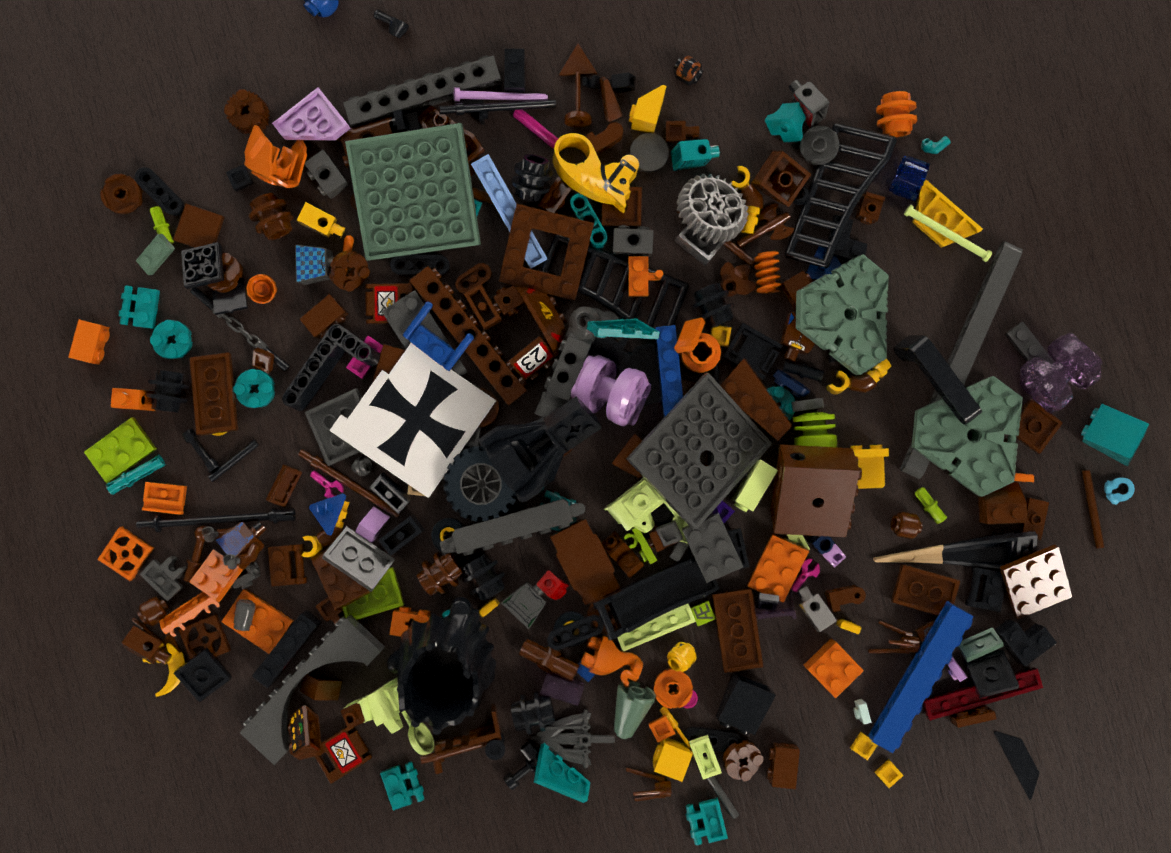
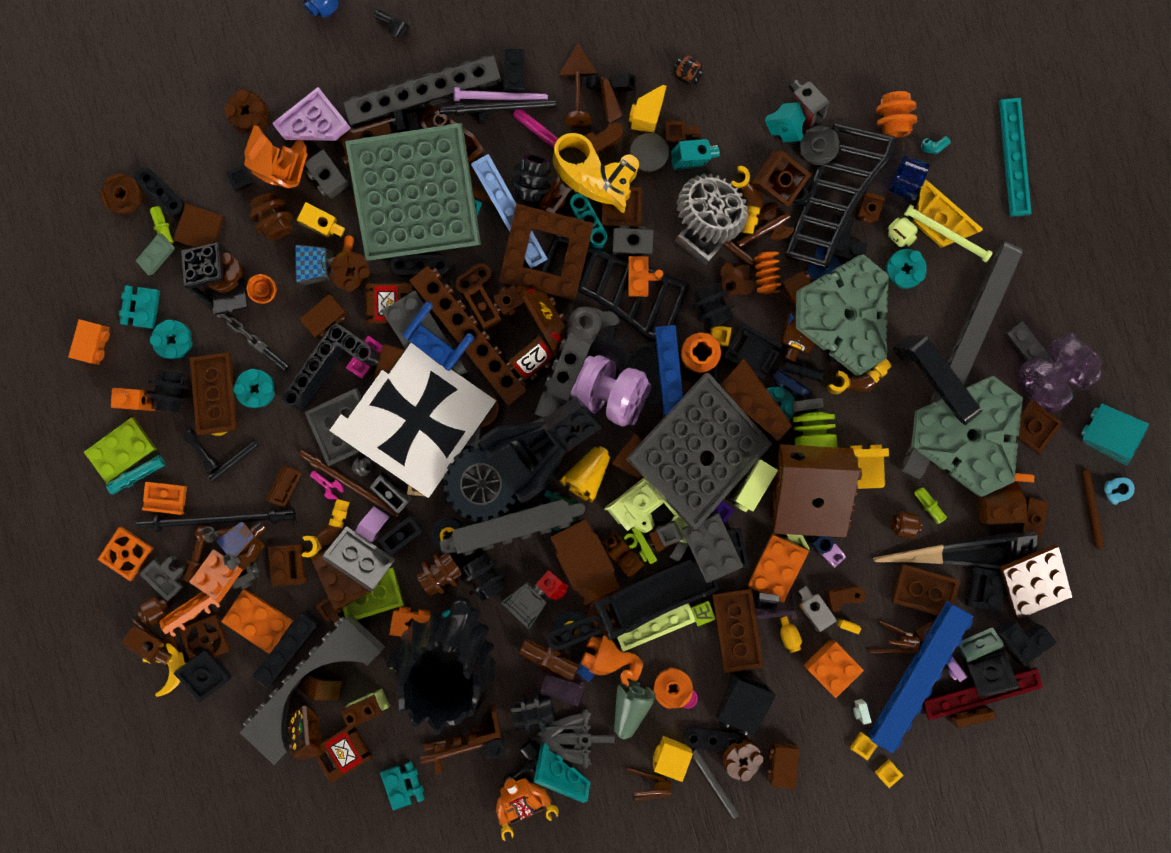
(244, 614): dark grey piece -> none
(262, 360): reddish brown tile -> none
(328, 511): blue piece -> none
(384, 709): yellowish green piece -> none
(488, 607): yellow tile -> none
(521, 800): none -> orange torso
(587, 474): none -> yellow cone
(622, 328): teal wing -> none
(661, 728): orange tile -> none
(664, 711): yellow piece -> none
(681, 656): yellow head -> none
(689, 335): orange tile -> none
(707, 765): yellowish green piece -> none
(712, 819): teal plate -> none
(790, 635): none -> yellow plant
(805, 574): dark pink bar -> none
(902, 232): none -> yellowish green head
(911, 258): none -> teal plate
(1015, 157): none -> teal tile
(1020, 761): black sticker -> none

